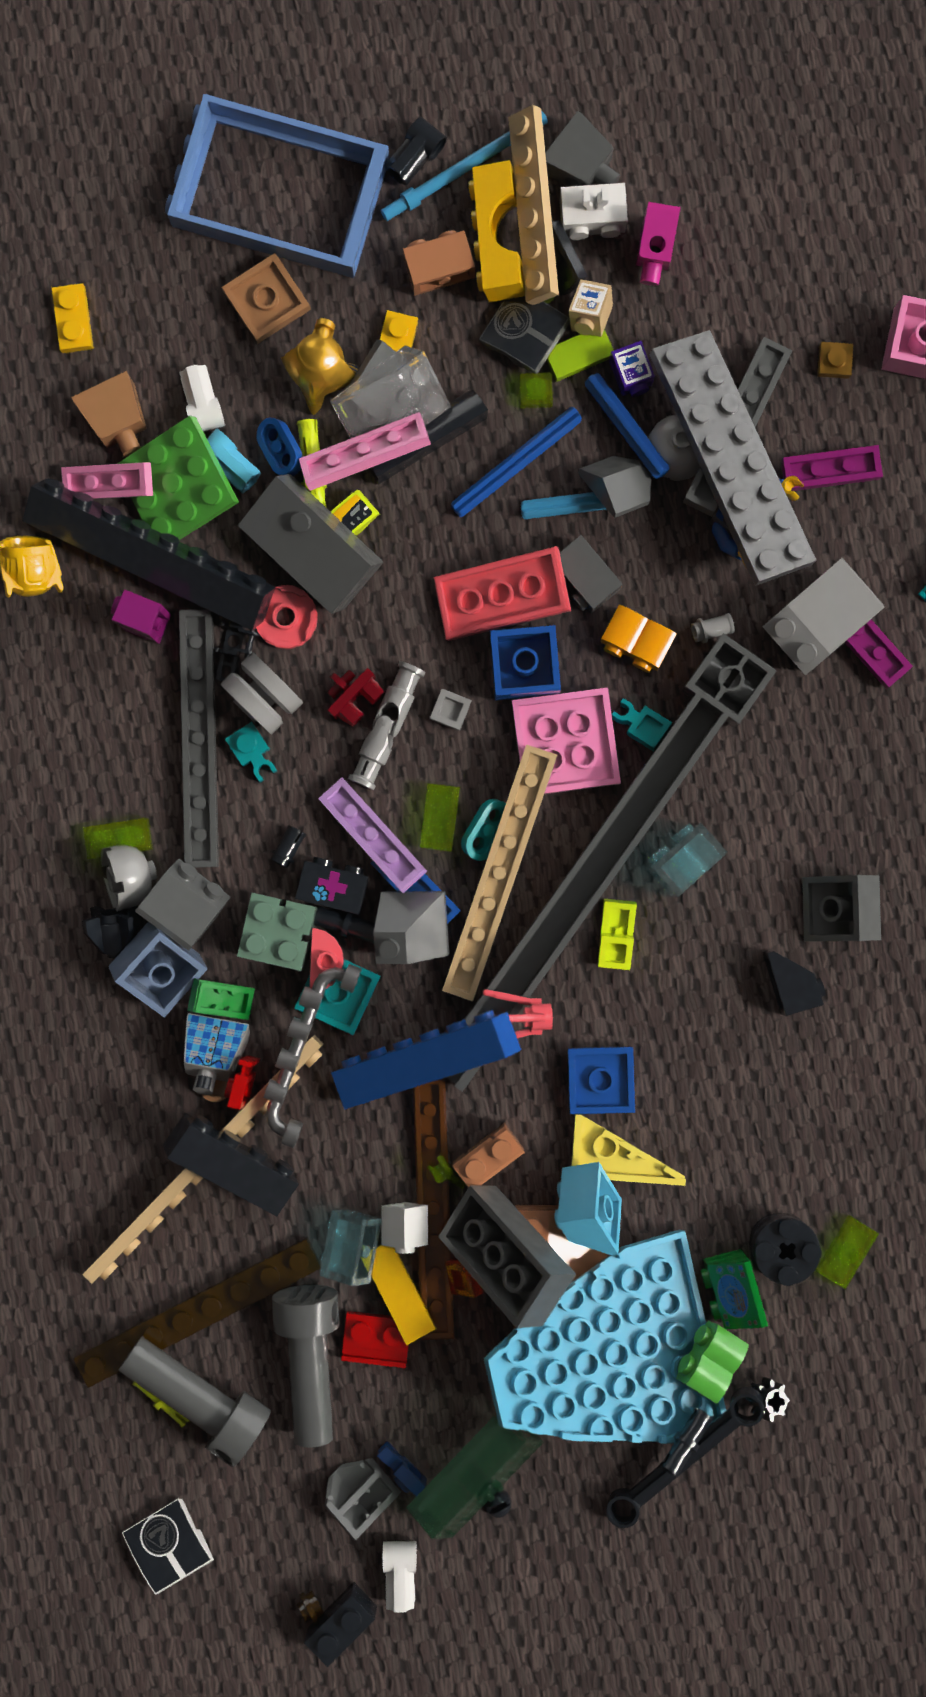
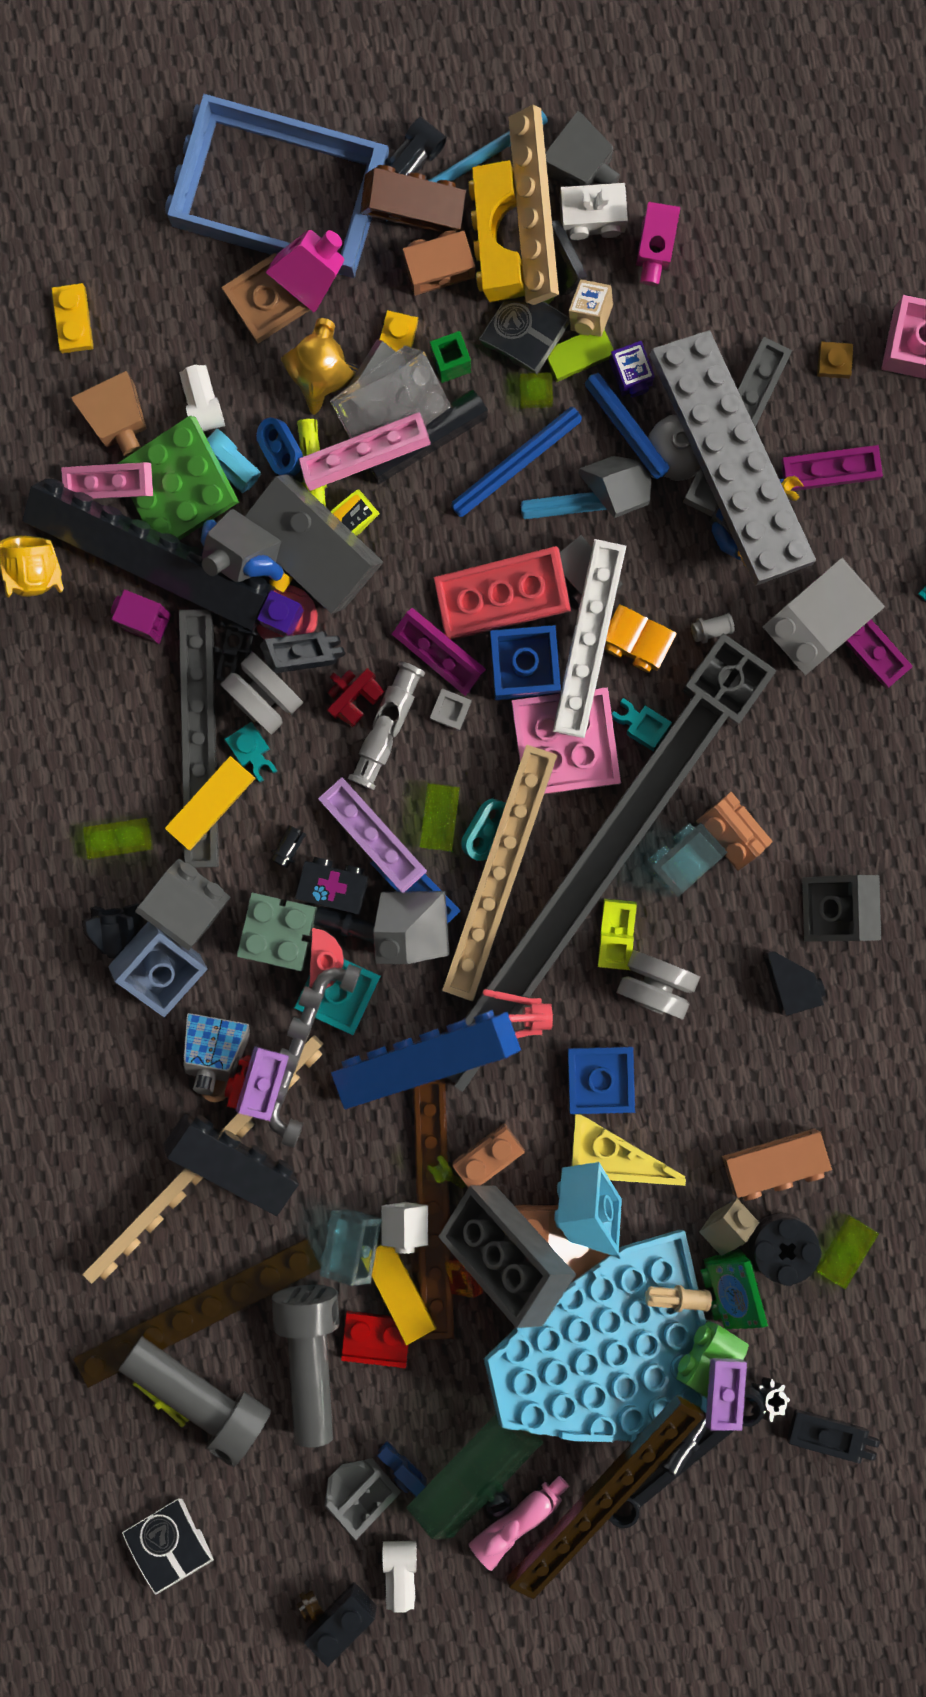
(127, 875): light grey cylinder -> none
(210, 803): none -> yellow tile
(221, 999): green plate -> none
(241, 550): none -> dark grey torso
(262, 1083): none -> medium lavender plate
(280, 614): none -> dark purple brick
(301, 651): none -> black hinge
(308, 266): none -> dark pink torso
(412, 200): none -> reddish brown brick
(438, 651): none -> magenta plate
(450, 356): none -> green brick
(532, 1511): none -> bright pink piece
(589, 638): none -> white tile
(605, 1496): none -> dark brown plate
(657, 985): none -> light grey wheel
(678, 1298): none -> tan axle
(726, 1394): none -> medium lavender plate
(729, 1227): none -> dark tan brick
(735, 831): none -> nougat brick
(777, 1164): none -> nougat brick
(831, 1437): none -> black hinge

